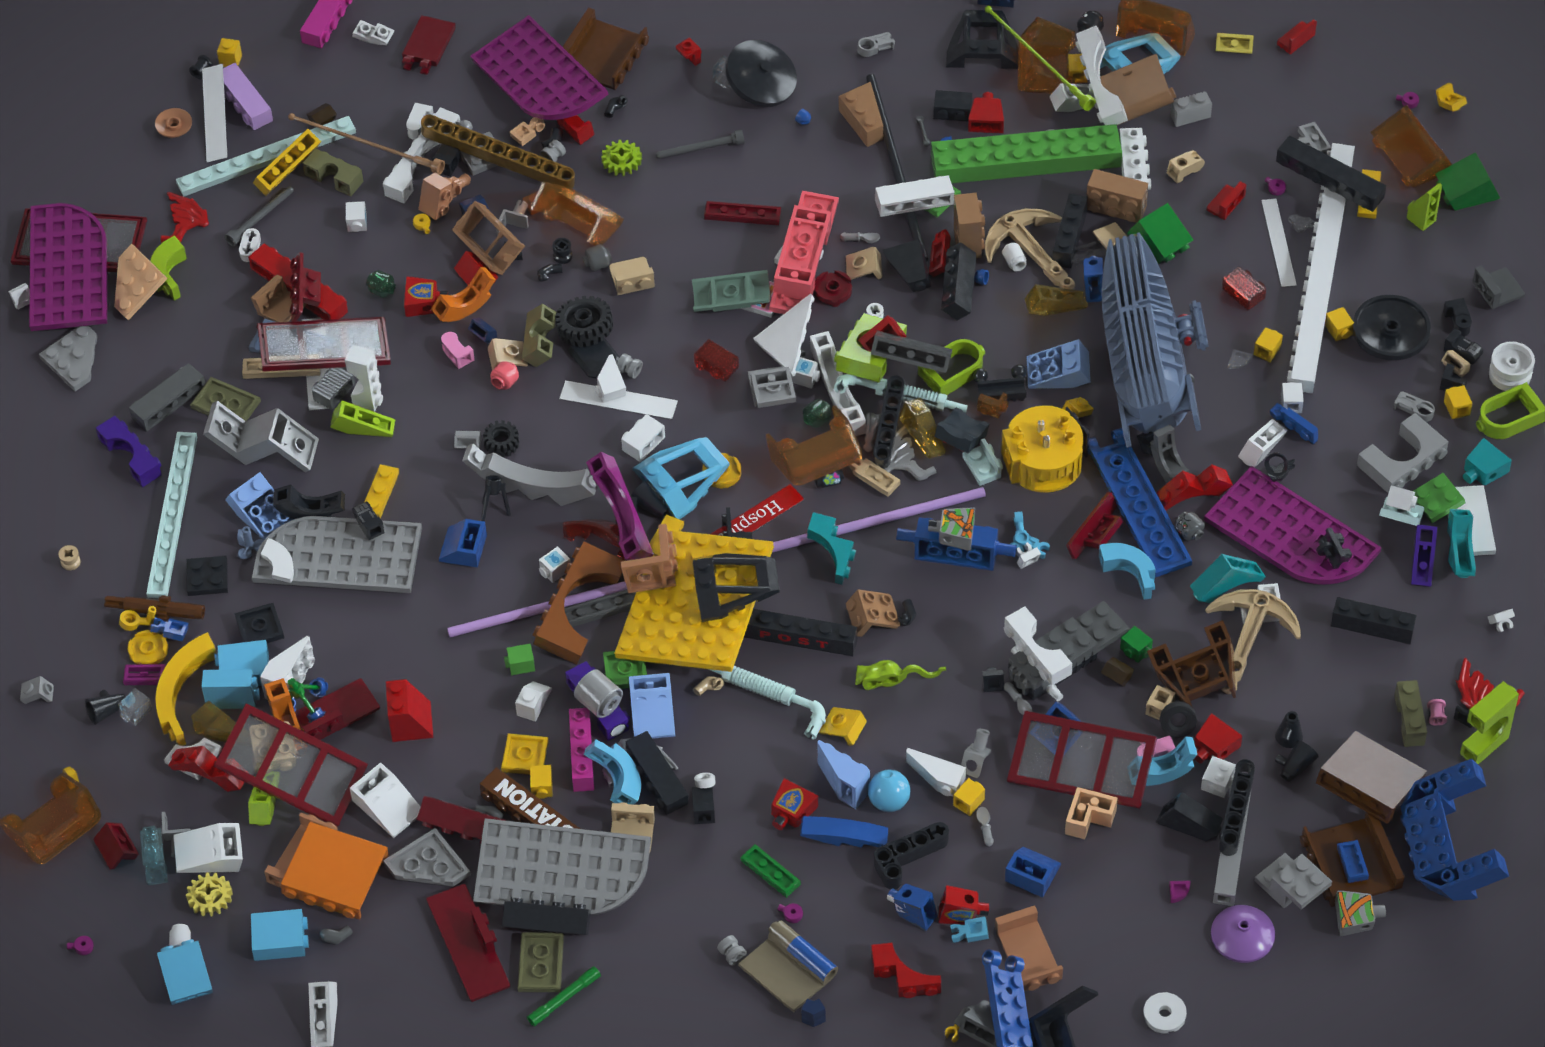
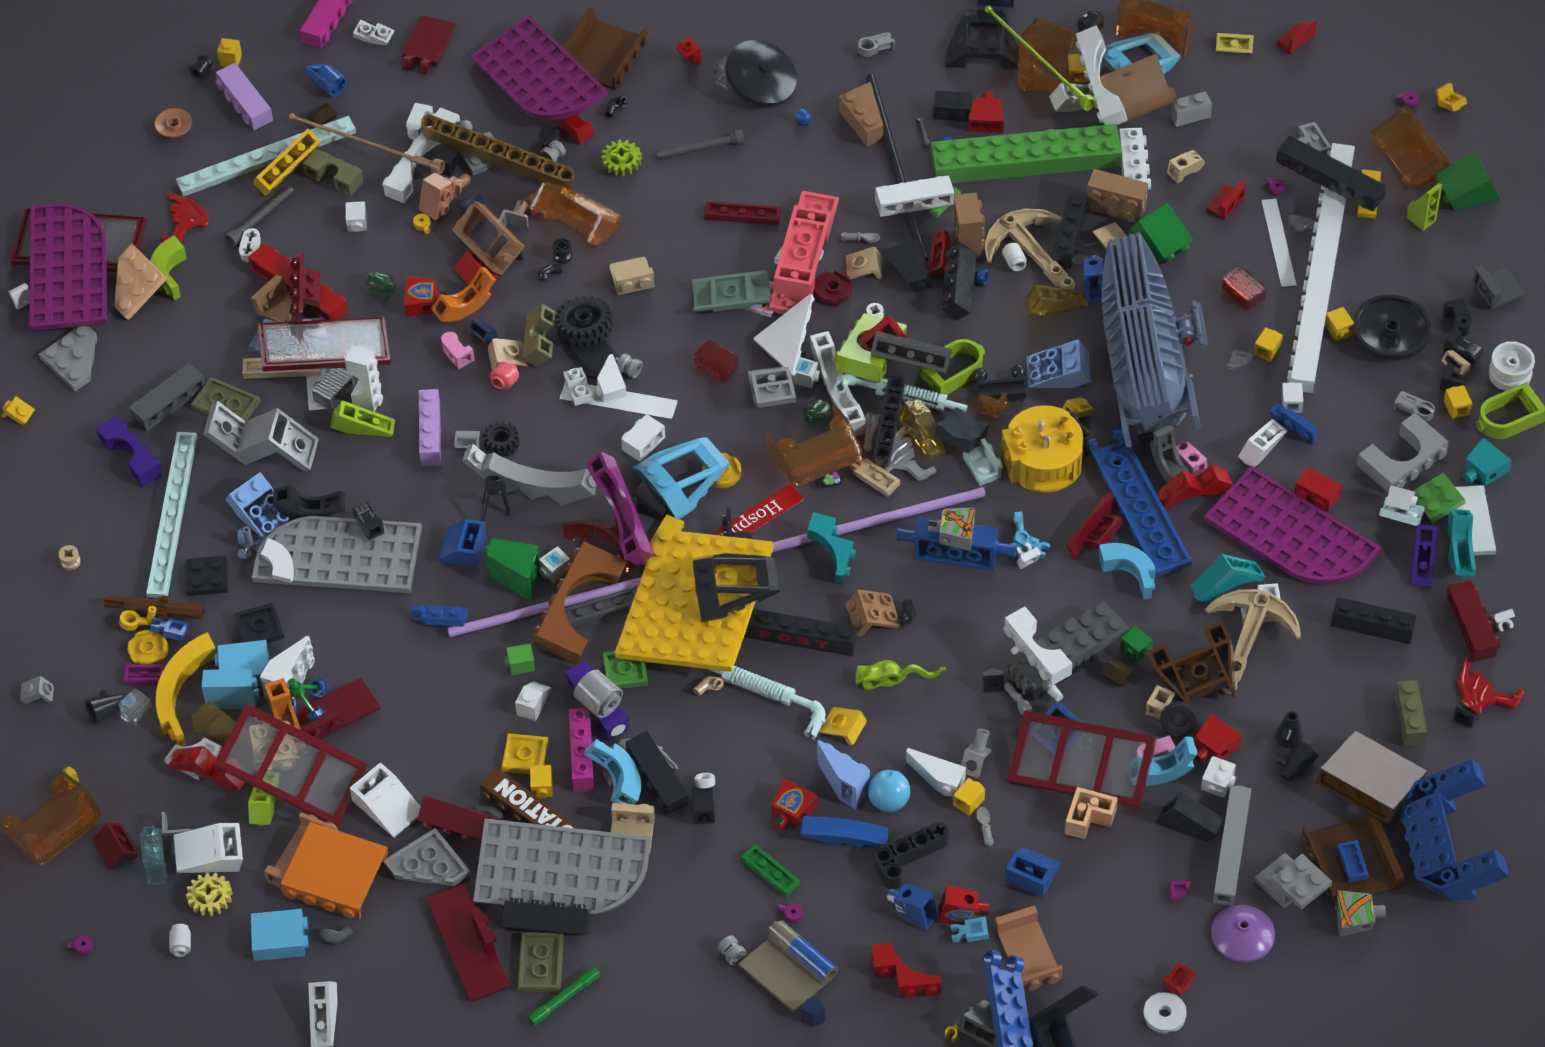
(17, 410): none -> yellow bracket
(184, 971): medium azure brick -> none
(214, 113): white sticker -> none
(327, 78): none -> blue piece
(382, 488): yellow plate -> none
(408, 712): red slope -> none
(429, 428): none -> lavender brick
(440, 615): none -> blue hinge
(513, 565): none -> green slope
(524, 133): light nougat plate -> none
(578, 386): none -> white slope
(597, 257): dark grey head -> none
(652, 705): light blue slope -> none
(659, 568): nougat bracket -> none
(1179, 979): none -> red bracket
(1189, 526): dark grey head -> none
(1191, 458): none -> bright pink leg
(1237, 815): black beam -> none
(1281, 470): black piece -> none
(1318, 489): none -> red brick
(1331, 547): black hips -> none
(1437, 713): bright pink bush -> none
(1472, 620): none -> dark red brick
(1493, 722): lime arch -> none

